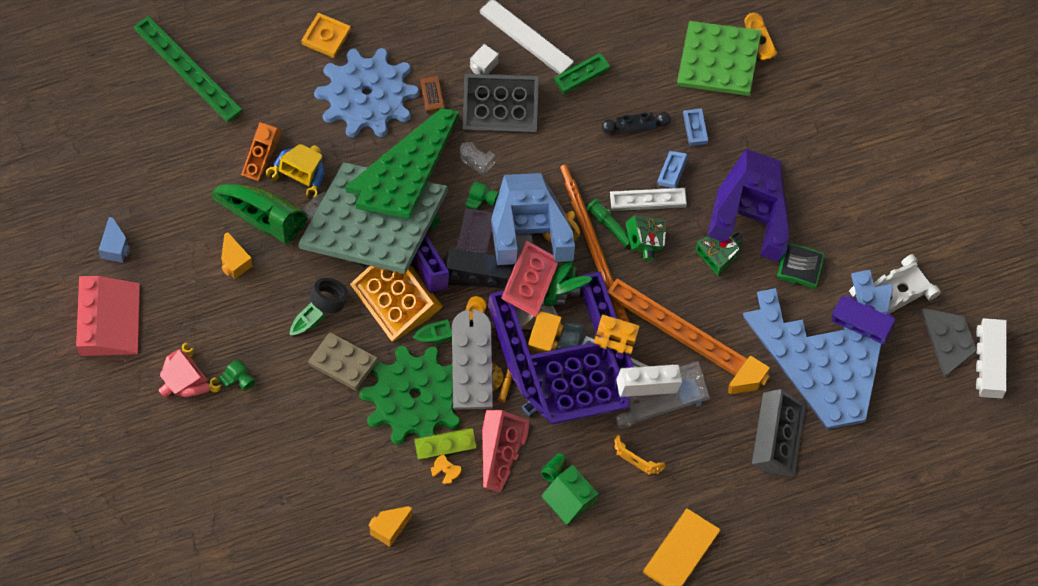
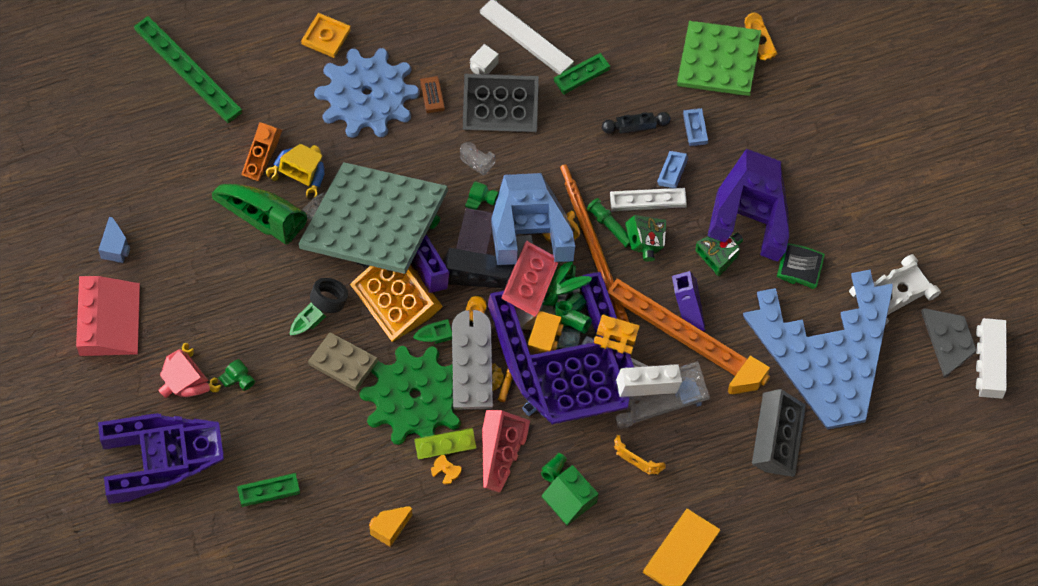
(170, 452): none -> dark purple wedge
(234, 257): light orange slope -> none
(268, 490): none -> green plate
(400, 175): green wing -> none
(570, 313): none -> green piece
(689, 299): none -> dark purple slope
(863, 319): dark purple brick -> none

